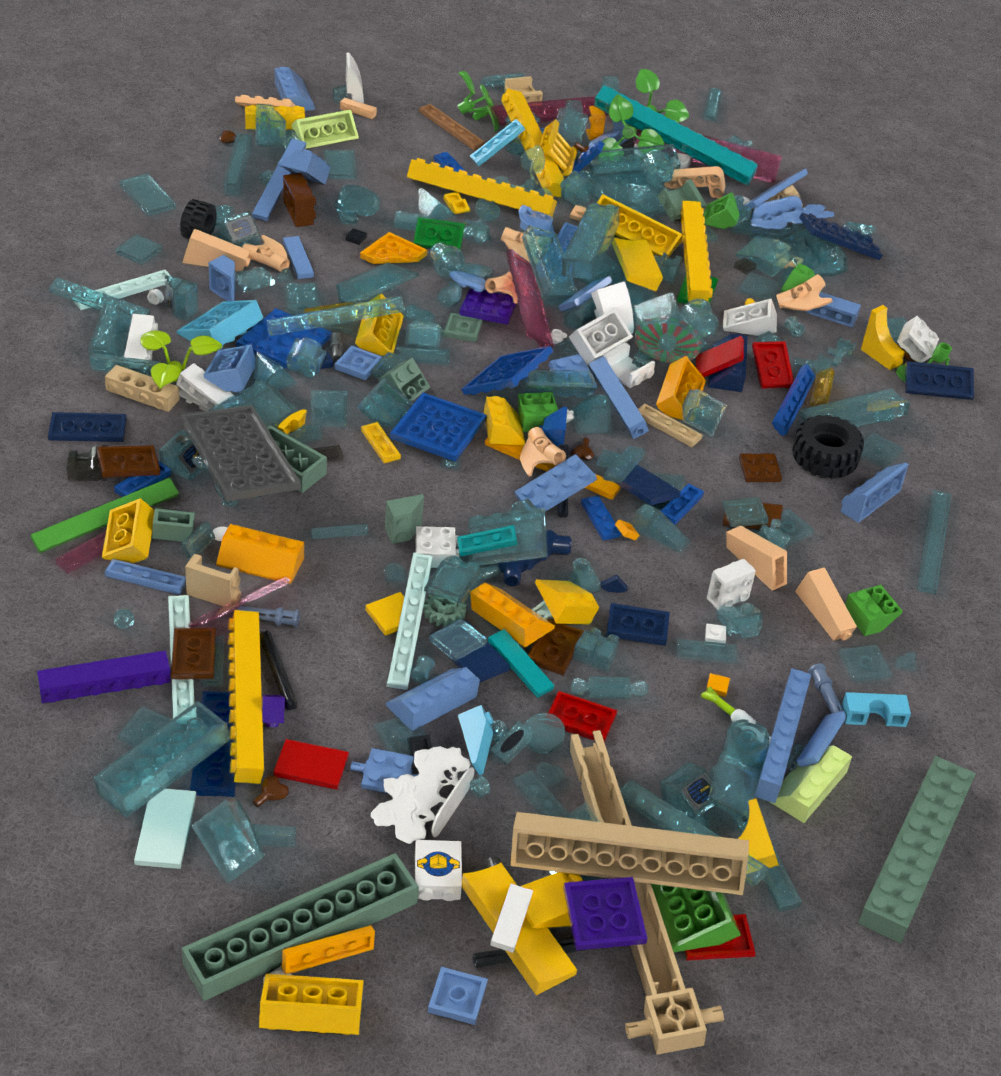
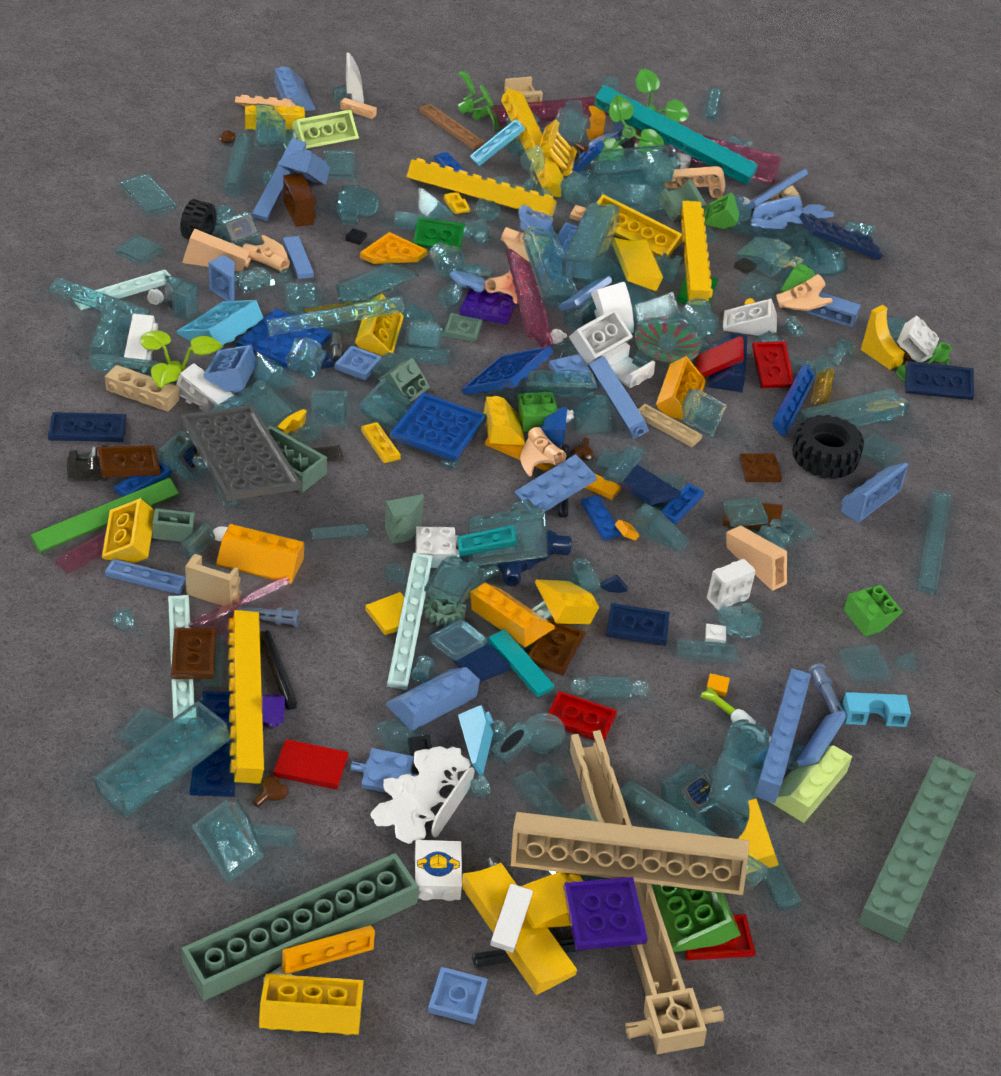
(103, 676): dark purple brick -> none
(165, 829): light aqua tile -> none
(489, 81): clear light blue plate -> none
(596, 648): clear light blue hips -> none
(826, 604): light nougat slope -> none

